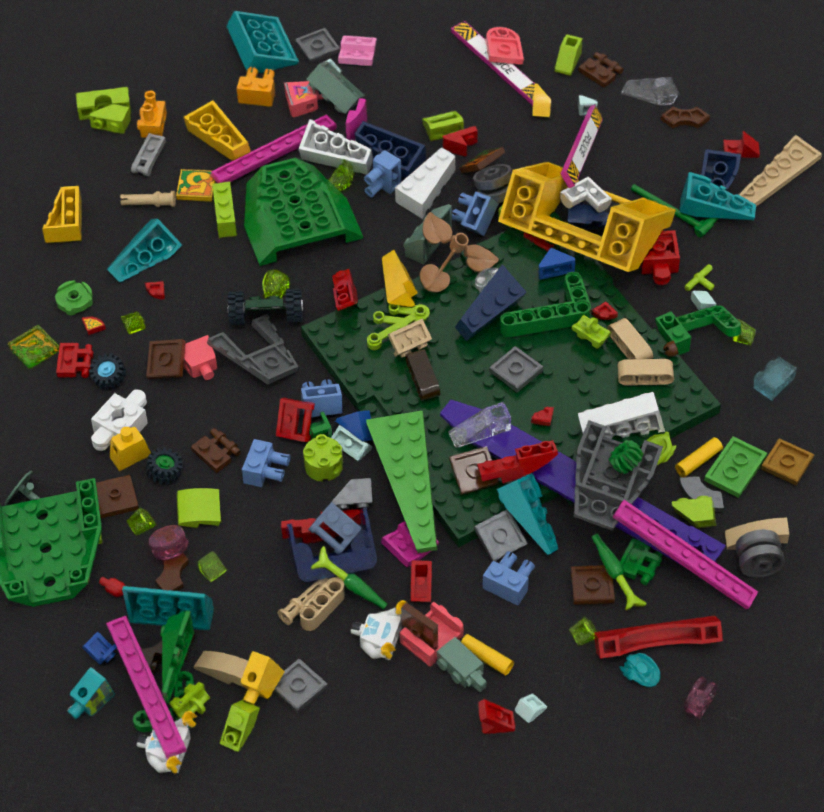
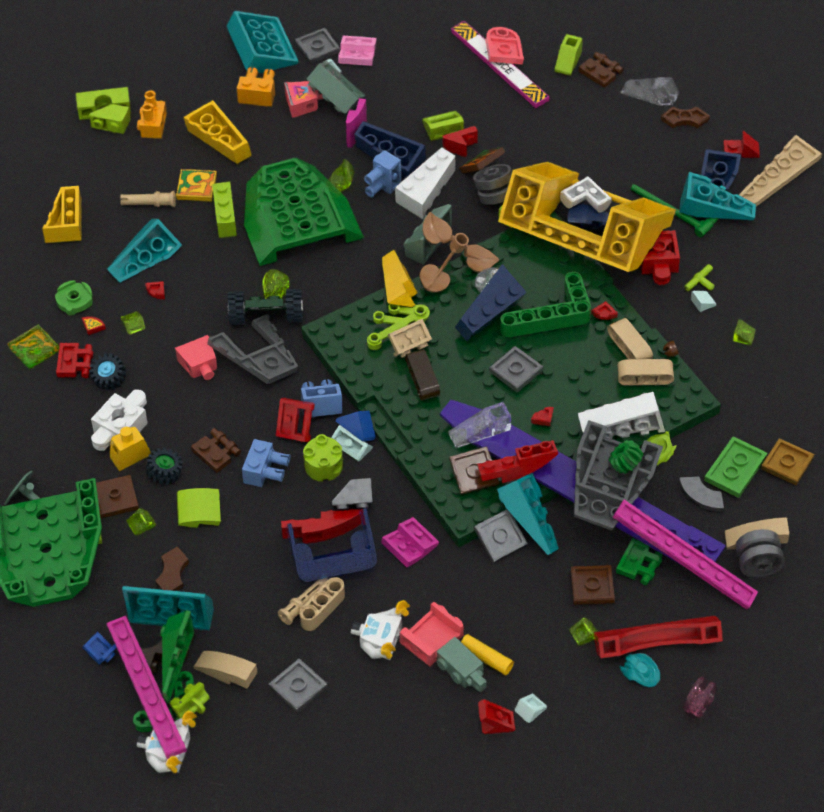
(90, 694): teal torso -> none
(112, 586): red cylinder -> none
(148, 154): light grey plate -> none
(165, 359): reddish brown plate -> none
(168, 542): clear pink head -> none
(211, 566): clear neon green slope -> none
(239, 724): lime slope -> none
(260, 677): yellow torso -> none
(266, 153): dark pink tile -> none
(321, 427): green panel -> none
(330, 149): white wedge -> none
(340, 523): sand blue plate -> none
(344, 290): red slope -> none
(351, 581): green piece -> none
(404, 455): bright green wing -> none
(420, 625): reddish brown plate -> none
(421, 580): red slope -> none
(479, 212): medium blue brick -> none
(505, 582): medium blue brick -> none
(538, 241): red piece -> none
(541, 102): yellow slope -> none
(555, 264): blue slope -> none
(581, 146): tile -> none
(584, 104): light aqua slope -> none
(591, 330): lime hips -> none
(616, 572): green piece -> none
(673, 330): green slope -> none
(697, 512): lime slope -> none
(699, 457): yellow piece -> none
(713, 315): green beam -> none
(774, 378): clear light blue brick -> none

